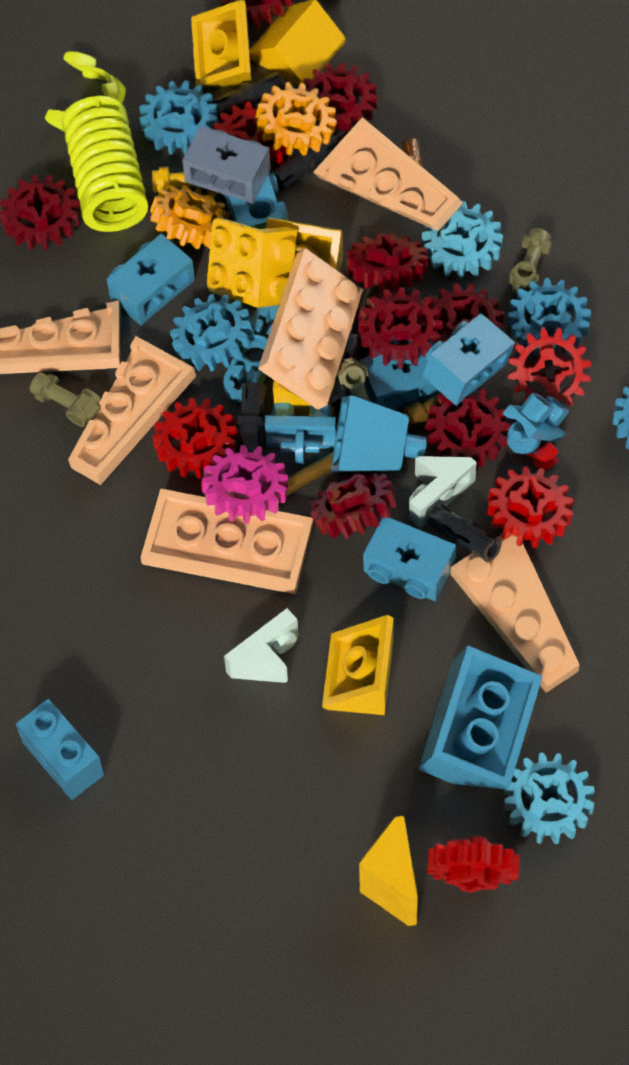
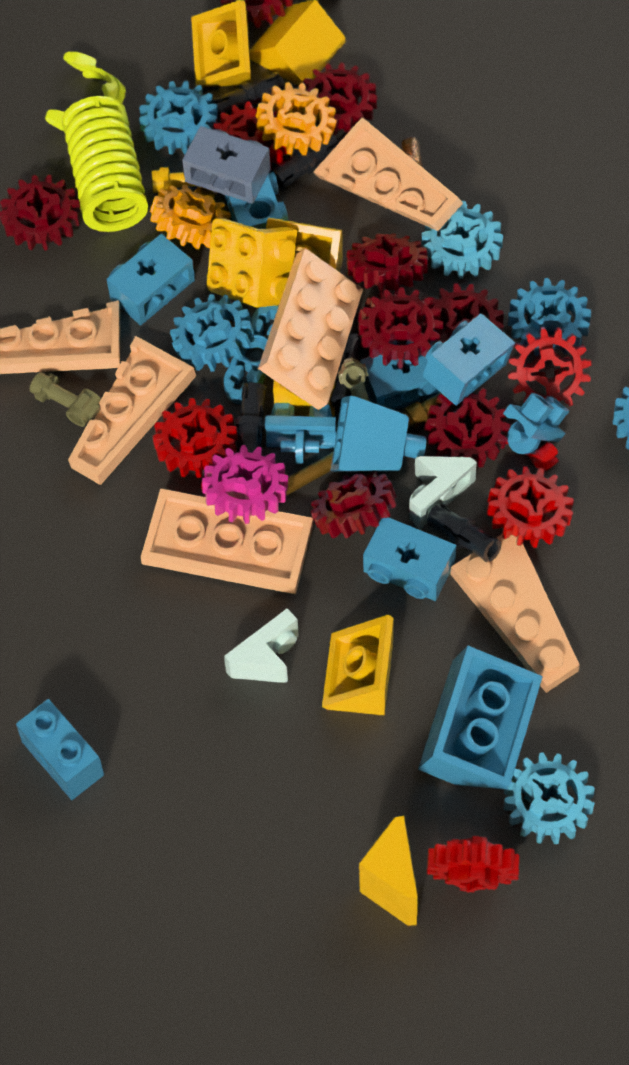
(524, 272): olive bar -> none

